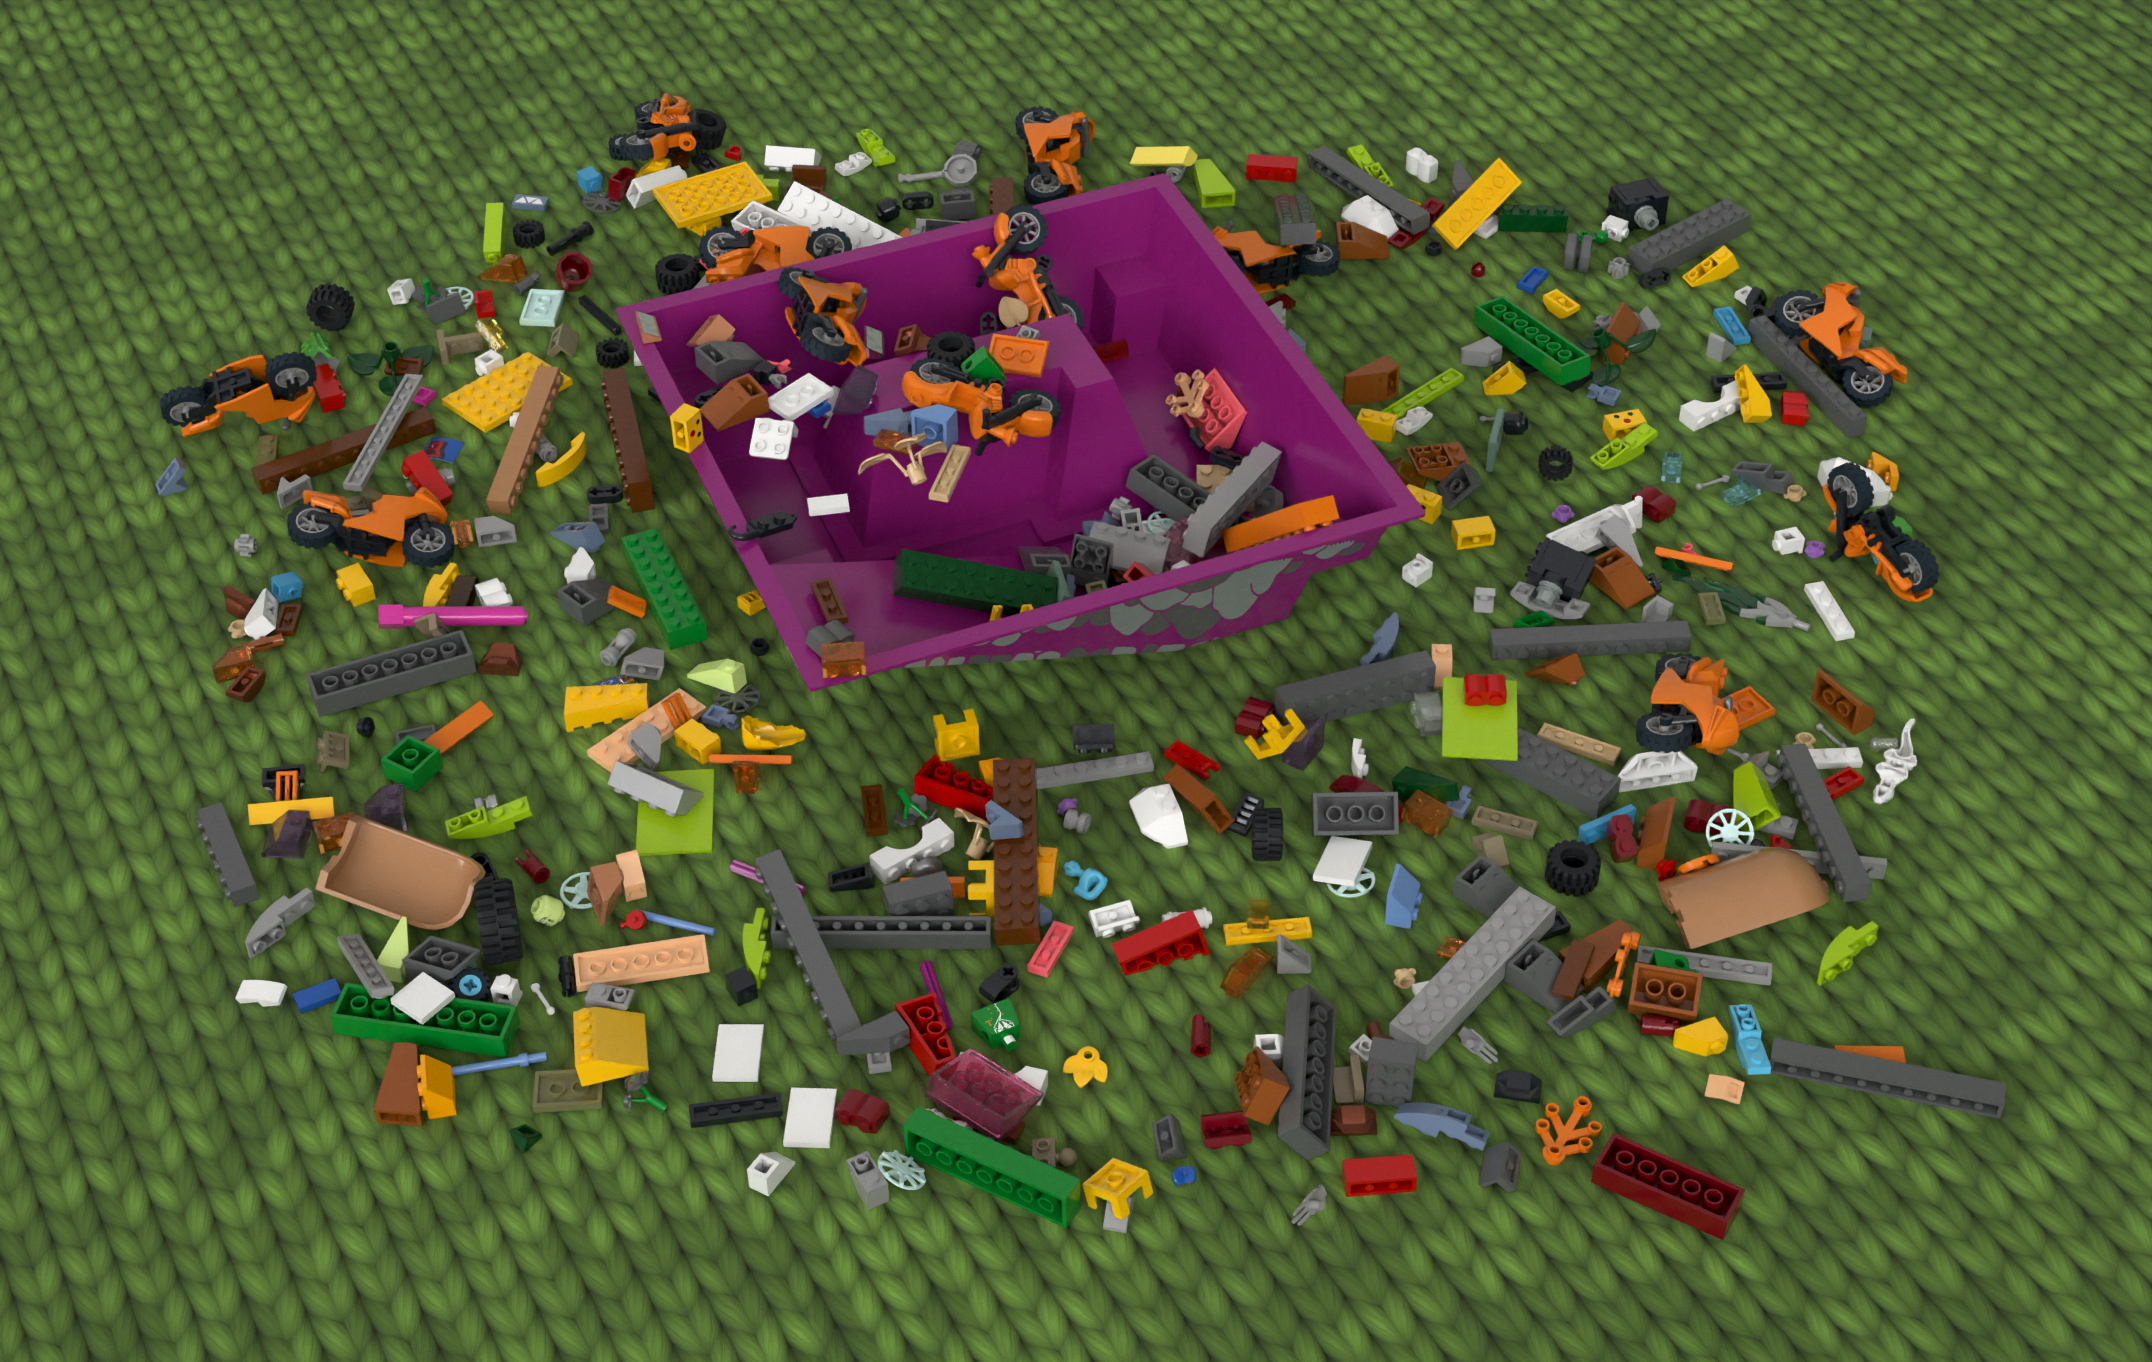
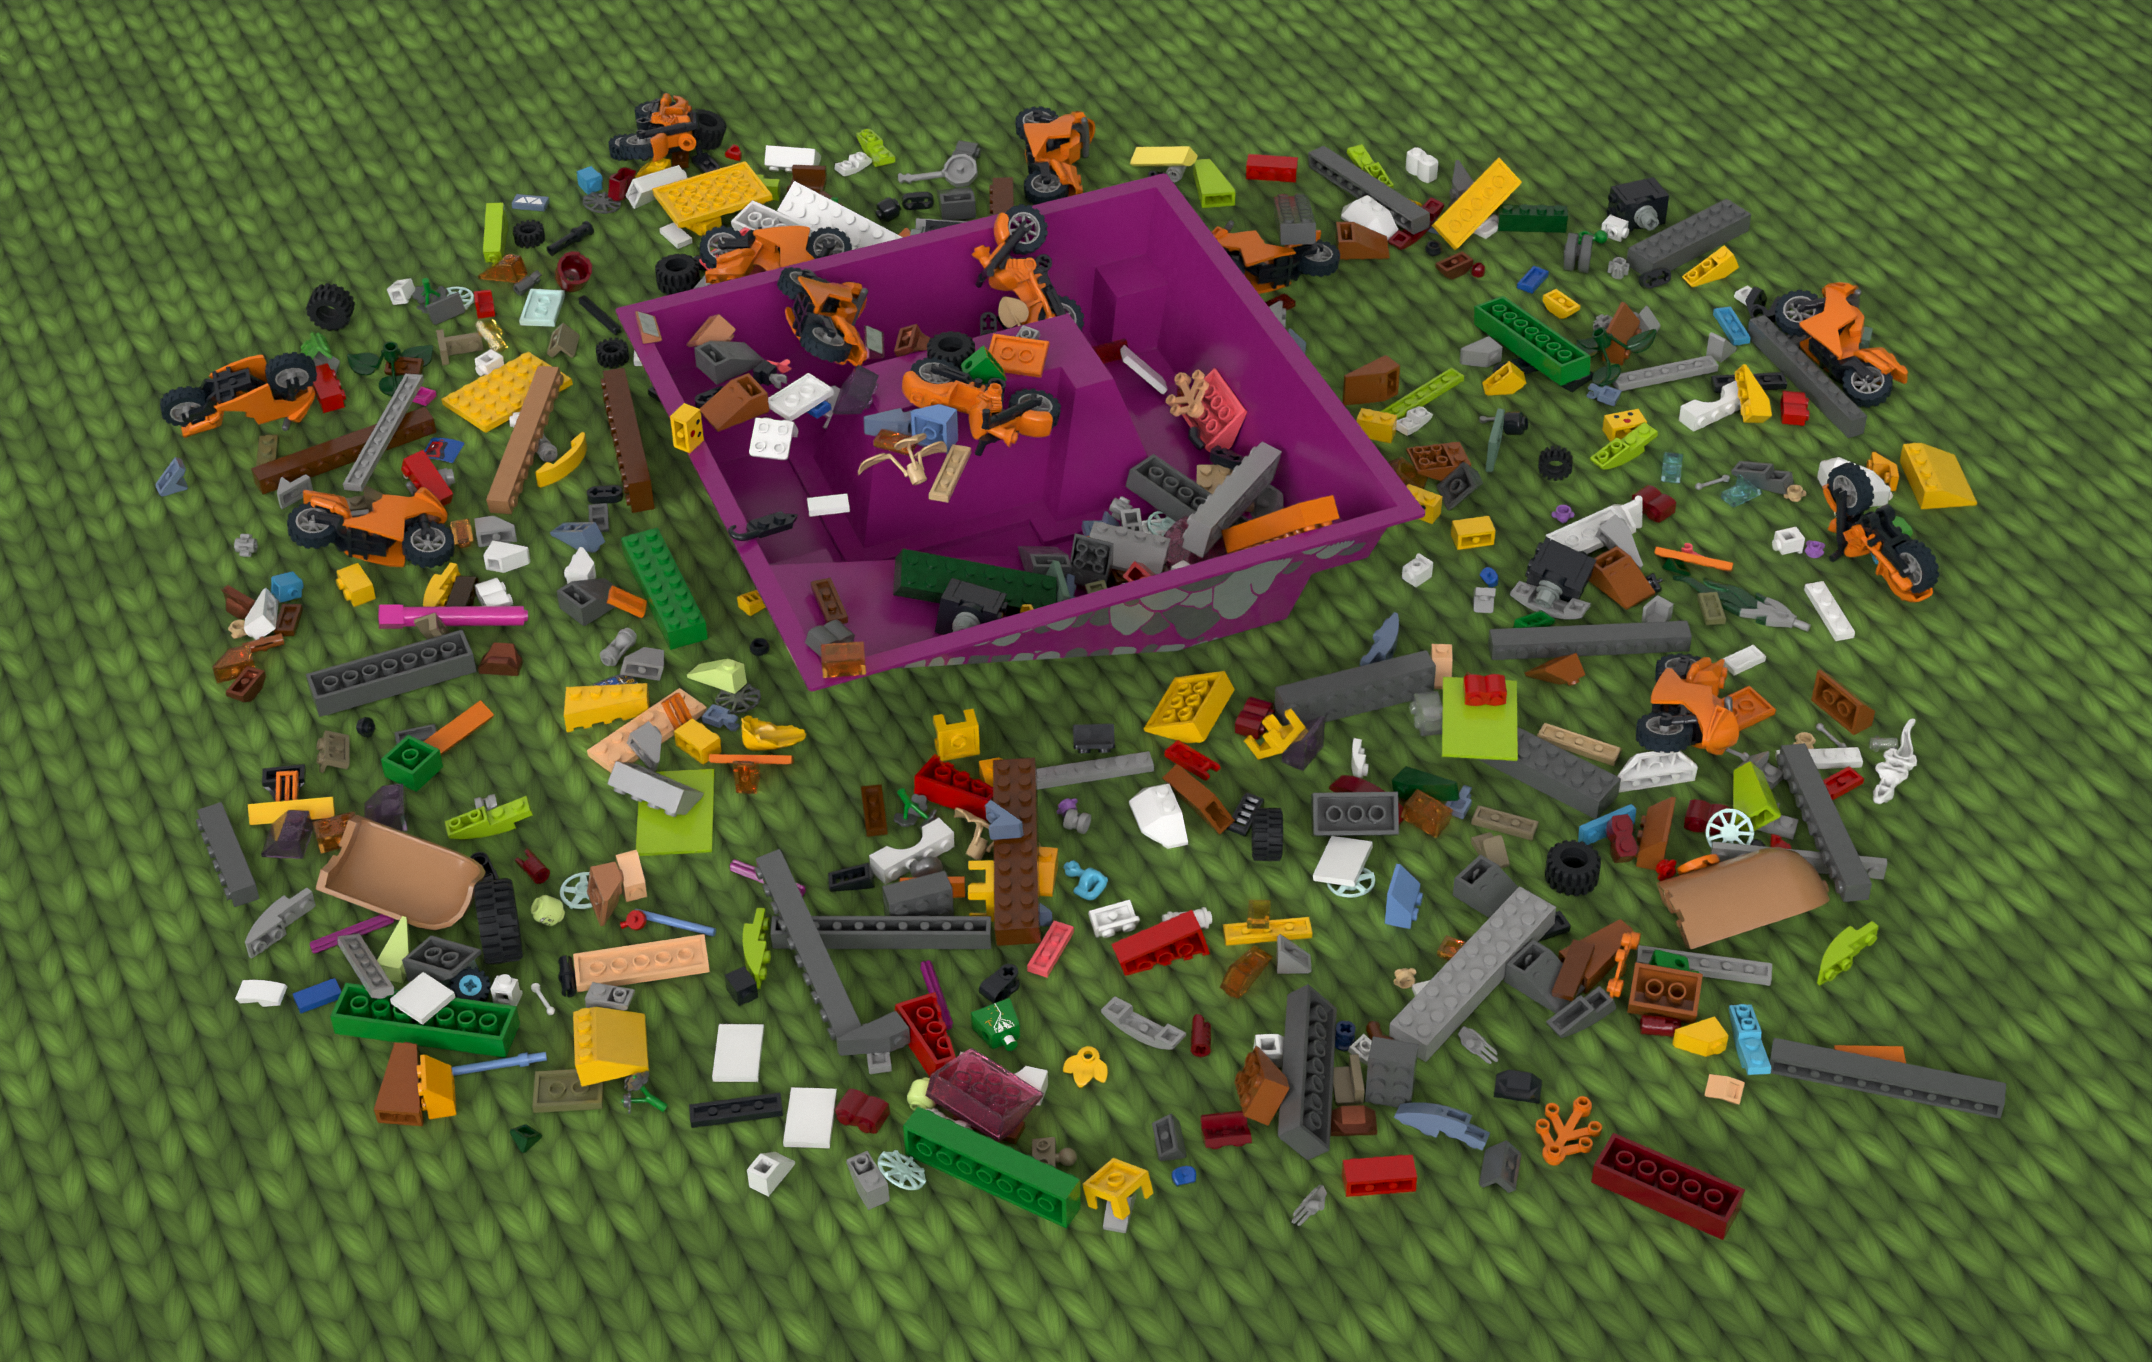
(361, 928): none -> magenta axle
(505, 557): none -> white slope
(675, 235): none -> white tile
(916, 1095): none -> yellowish green head
(968, 606): none -> black piece
(1141, 1028): none -> light grey slope
(1143, 369): none -> white tile
(1191, 707): none -> yellow slope
(1344, 1035): none -> dark blue bush
(1455, 265): none -> copper slope
(1489, 577): none -> blue piece
(1665, 373): none -> light grey plate
(1744, 660): none -> white tile
(1935, 477): none -> yellow slope

